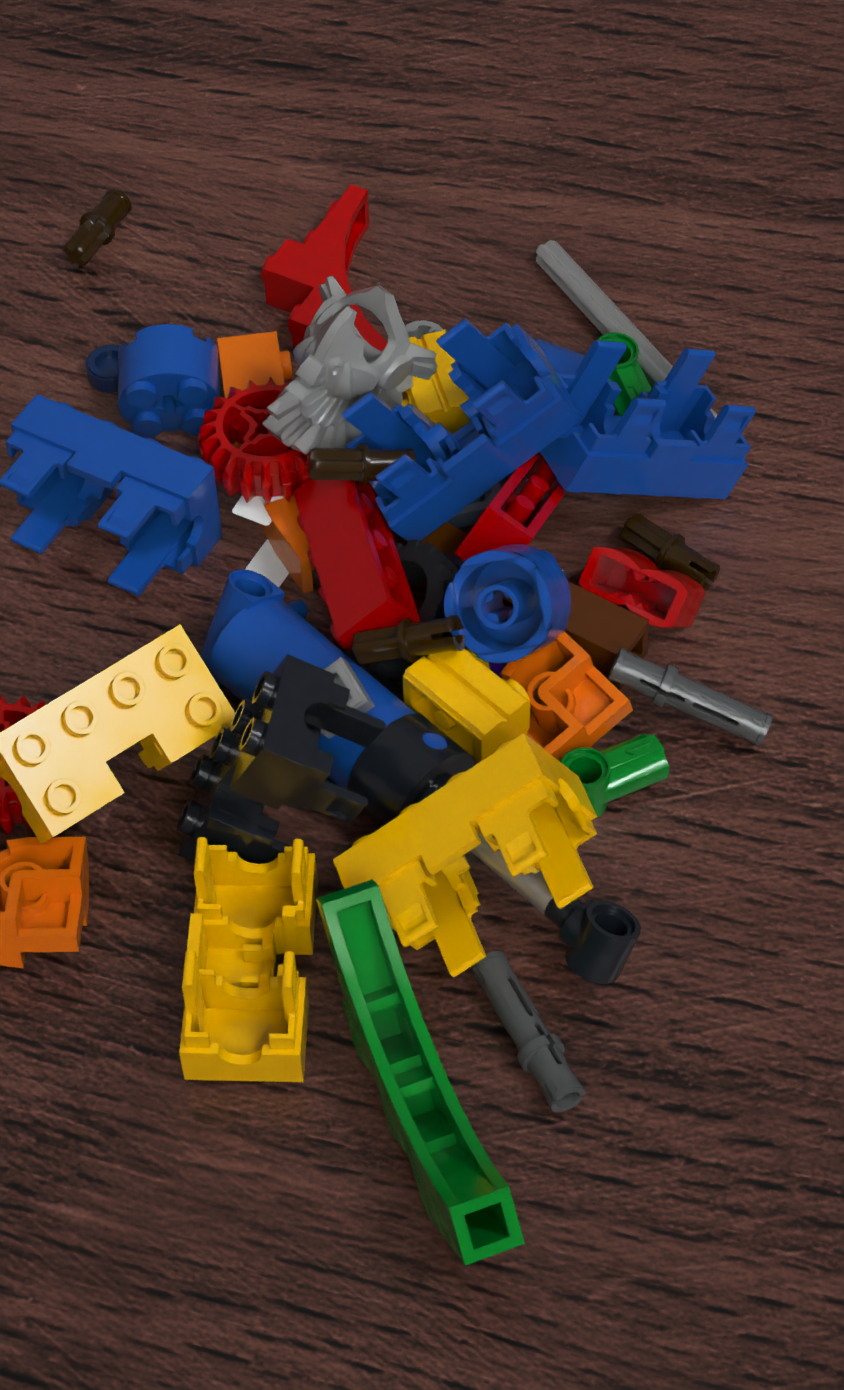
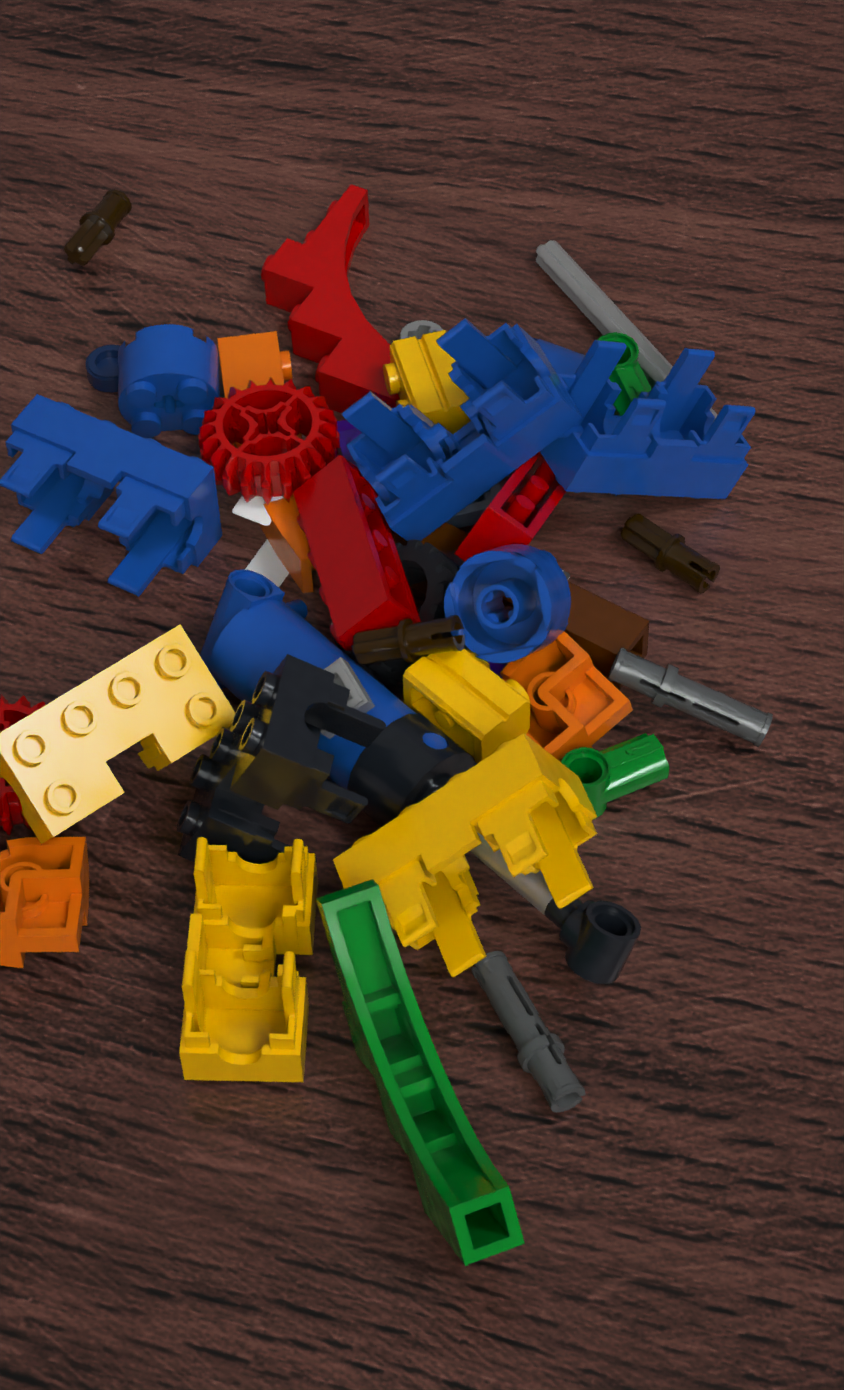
(342, 368): light grey piece -> none
(352, 464): dark brown axle -> none
(633, 580): red brick -> none

